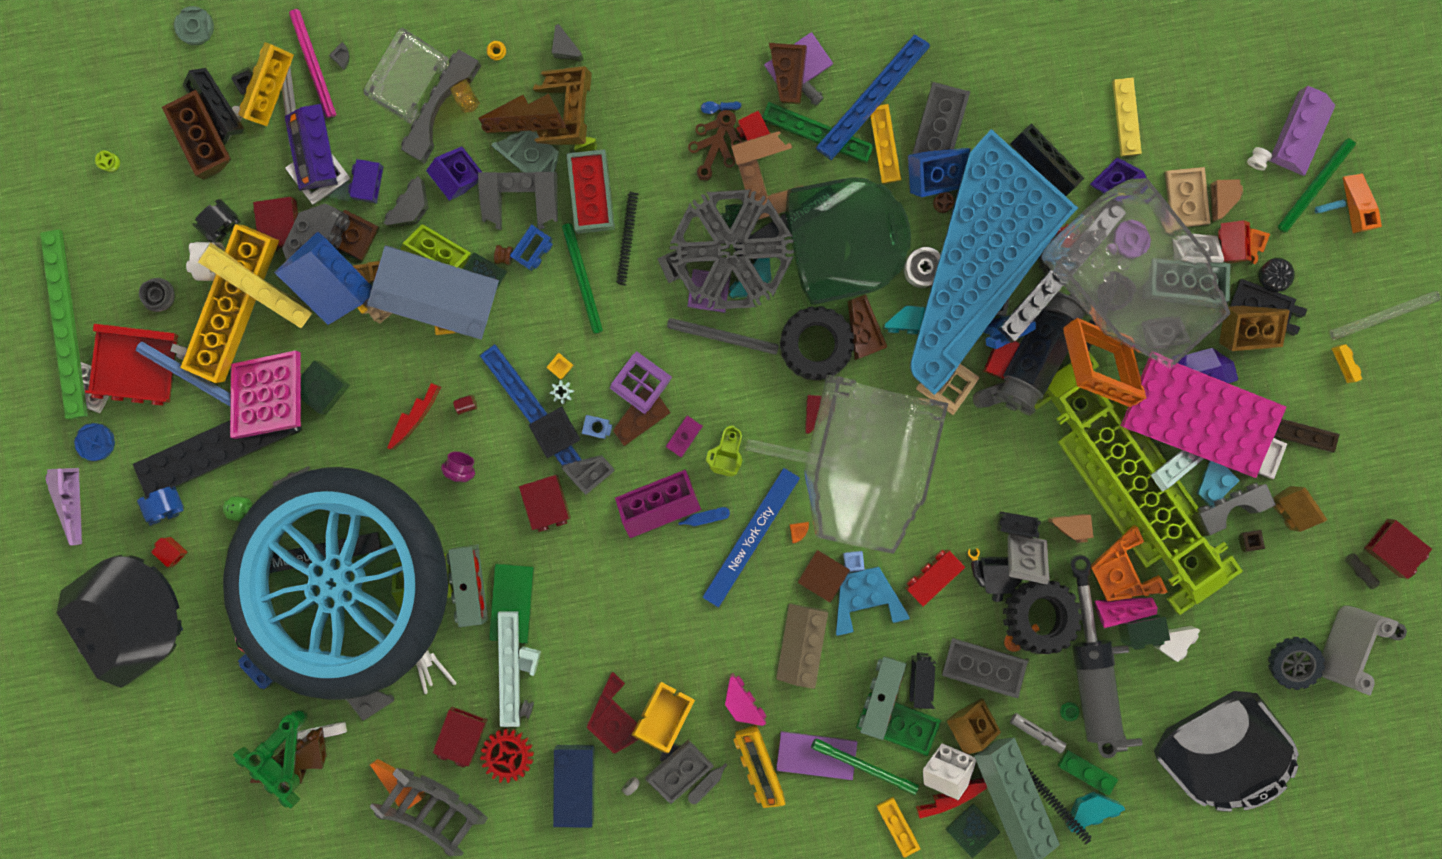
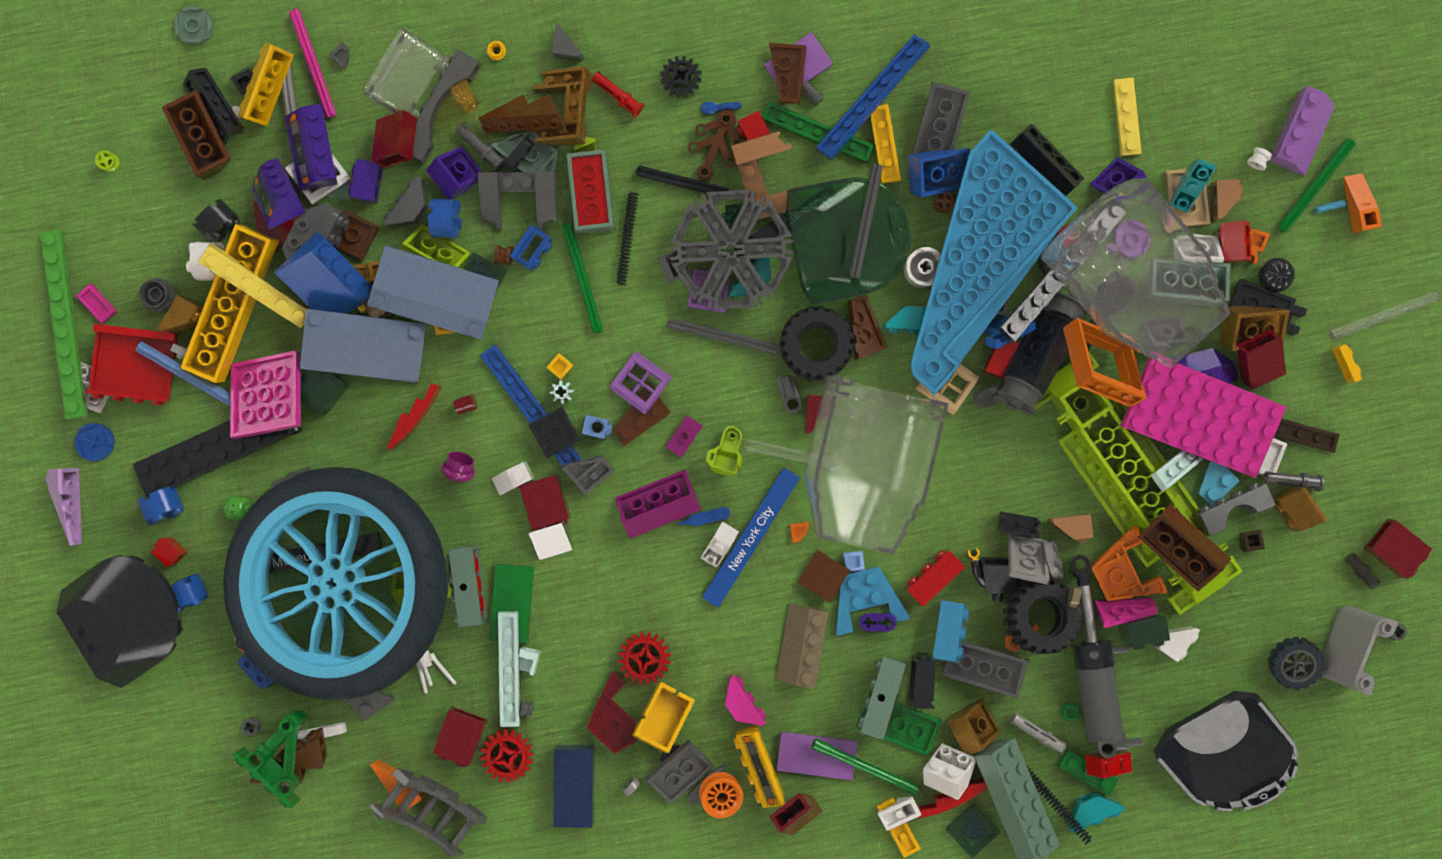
(96, 303): none -> dark pink tile
(181, 316): none -> pearl gold slope
(189, 591): none -> blue brick
(250, 732): none -> dark grey bush
(276, 194): none -> dark purple slope
(362, 346): none -> sand blue slope
(394, 139): none -> dark red brick
(444, 219): none -> blue brick
(486, 152): none -> dark grey pin
(513, 478): none -> white slope
(519, 154): none -> black beam
(550, 541): none -> white sticker
(625, 99): none -> red pin
(636, 656): none -> red gear
(678, 180): none -> black axle
(687, 72): none -> black gear
(719, 544): none -> white slope
(732, 793): none -> orange wheel
(789, 392): none -> dark grey piece
(795, 813): none -> dark red brick
(865, 222): none -> dark grey axle
(878, 626): none -> dark purple beam
(899, 813): none -> white slope
(950, 632): none -> dark azure brick
(1053, 560): none -> light grey tile
(1074, 597): none -> dark tan tile
(1107, 767): none -> red brick
(1184, 548): none -> reddish brown slope
(1192, 184): none -> teal slope
(1261, 359): none -> dark red brick
(1302, 480): none -> dark grey pin

